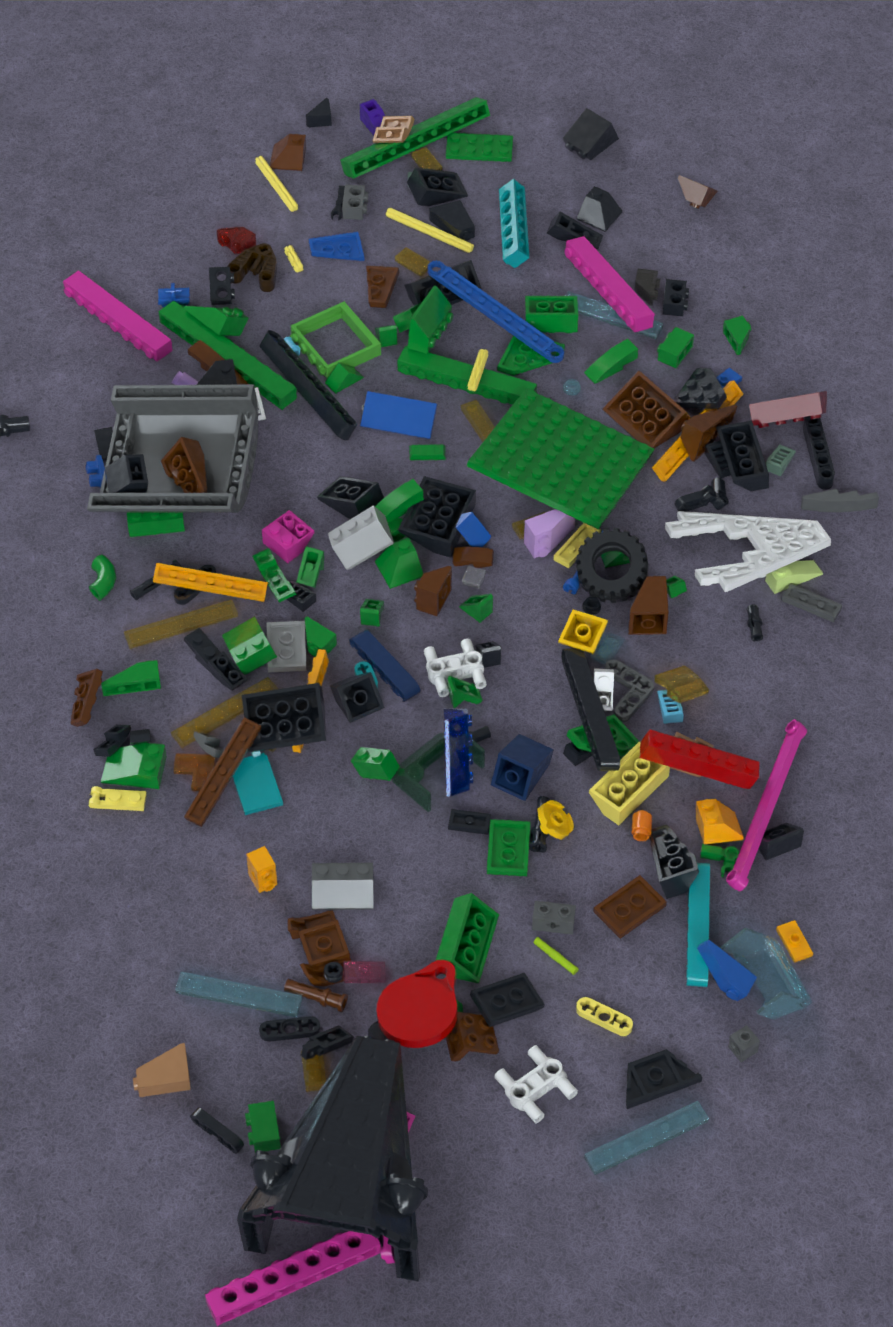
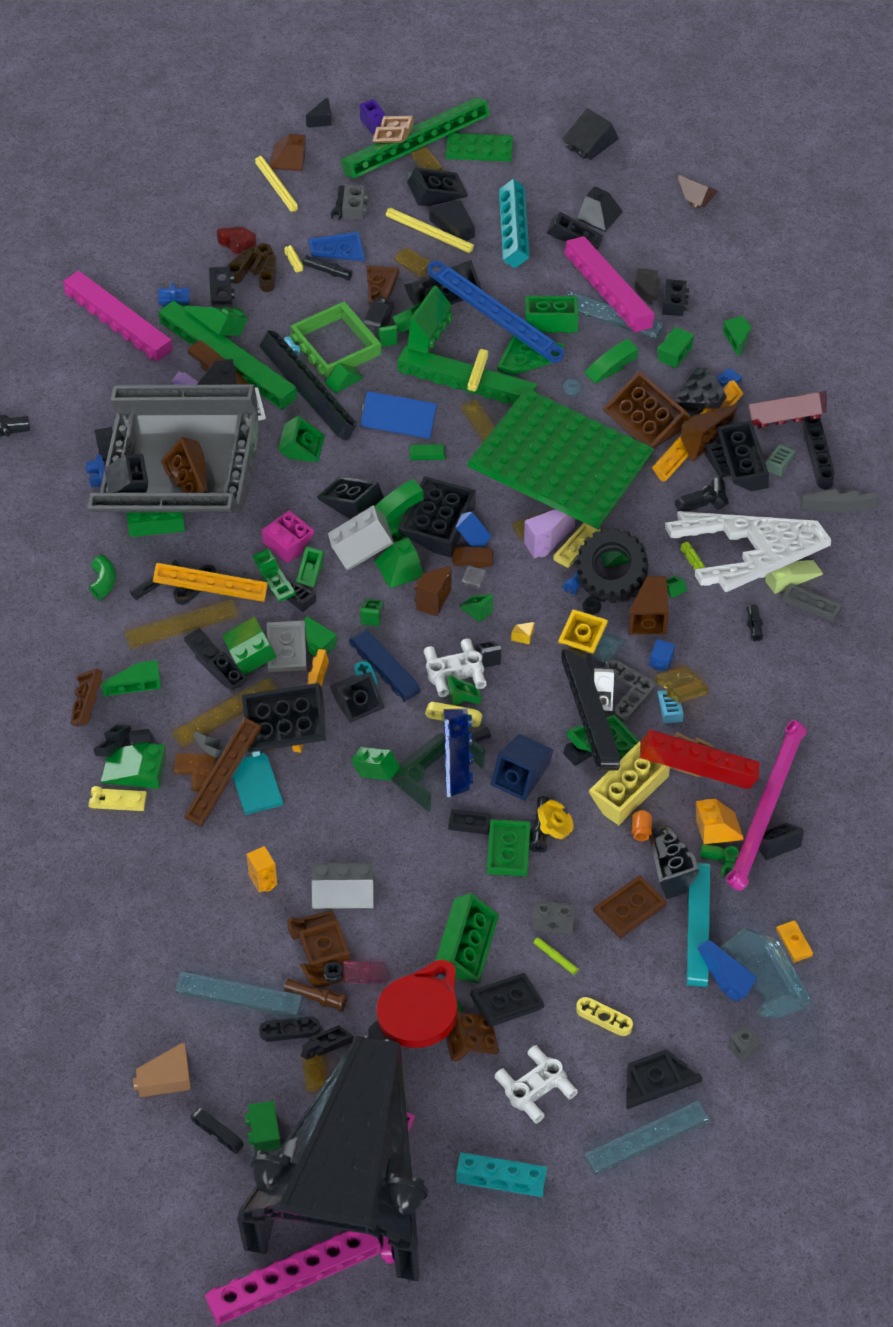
(301, 440): none -> green slope
(333, 269): none -> black pin
(379, 312): none -> black slope
(435, 711): none -> light yellow beam
(501, 1174): none -> teal brick
(523, 633): none -> yellow slope
(662, 655): none -> blue brick
(692, 556): none -> lime axle

